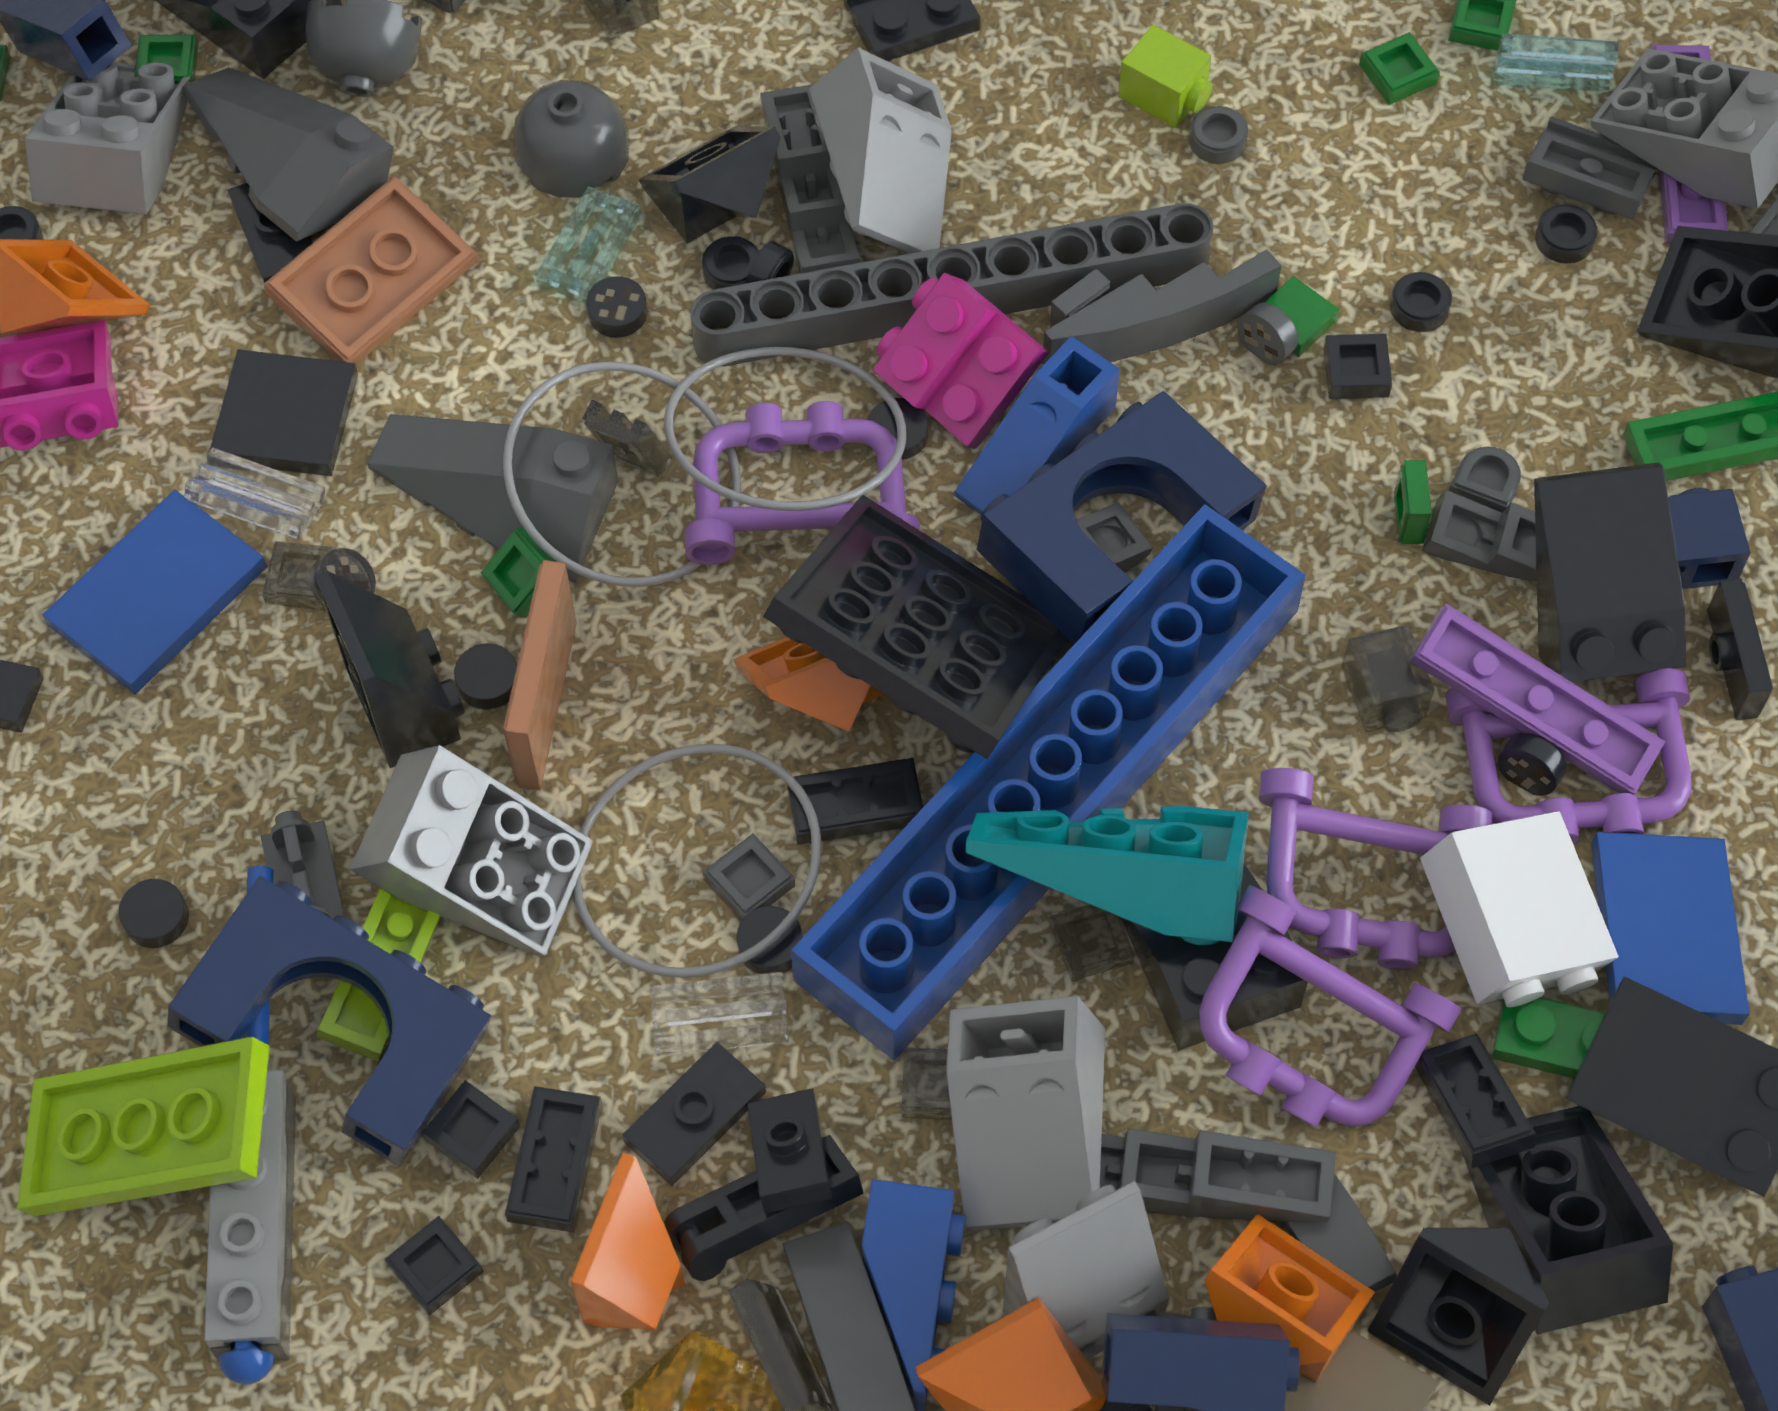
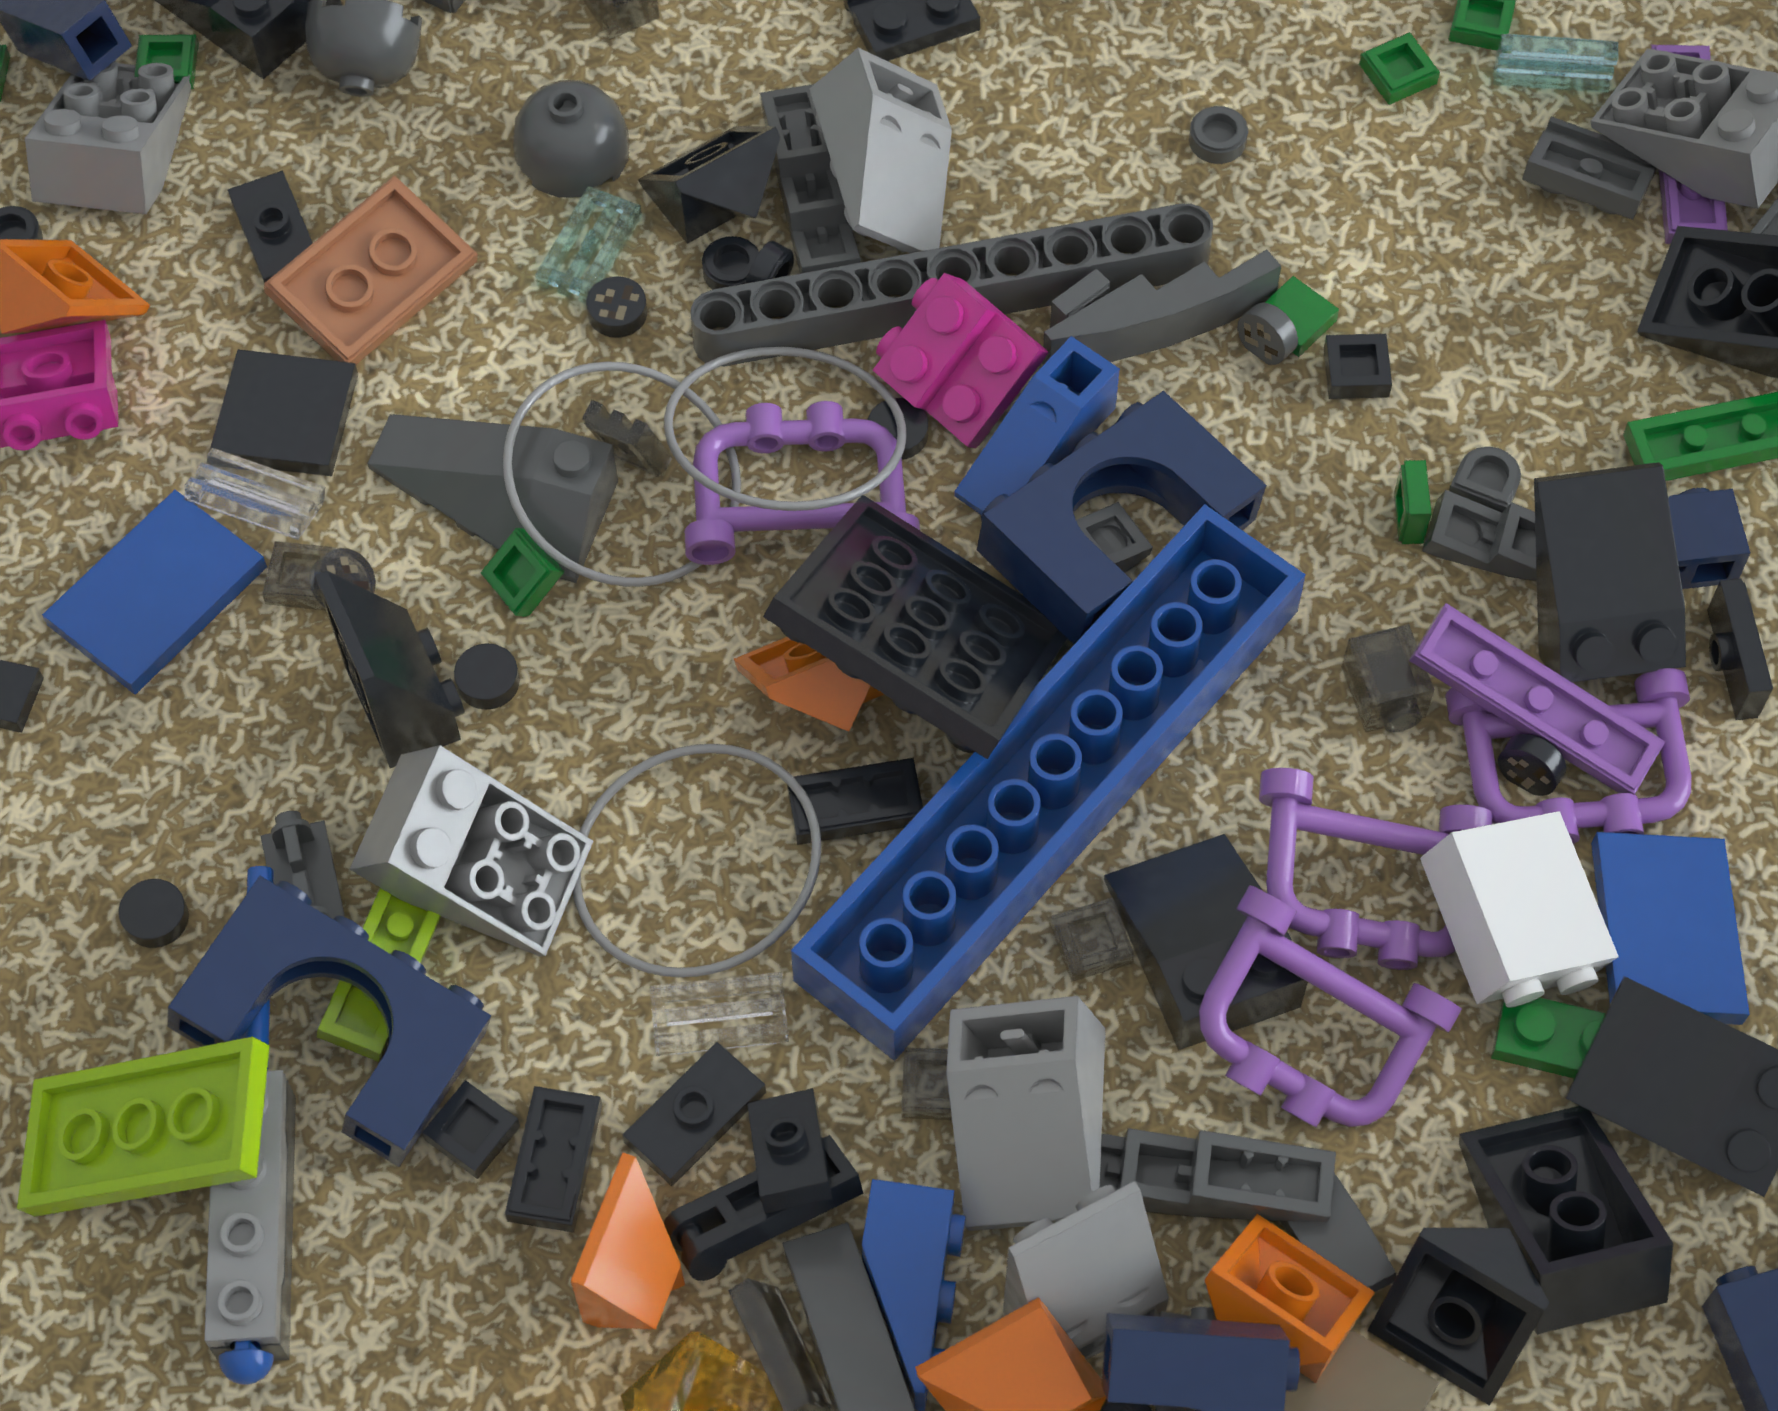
(297, 154): dark grey wedge -> none
(434, 1265): black tile -> none
(540, 675): nougat tile -> none
(749, 877): dark grey tile -> none
(759, 925): black tile -> none
(1160, 873): teal wedge -> none
(1165, 76): lime brick -> none
(1420, 302): black tile -> none
(1475, 1101): black plate -> none
(1566, 234): black tile -> none

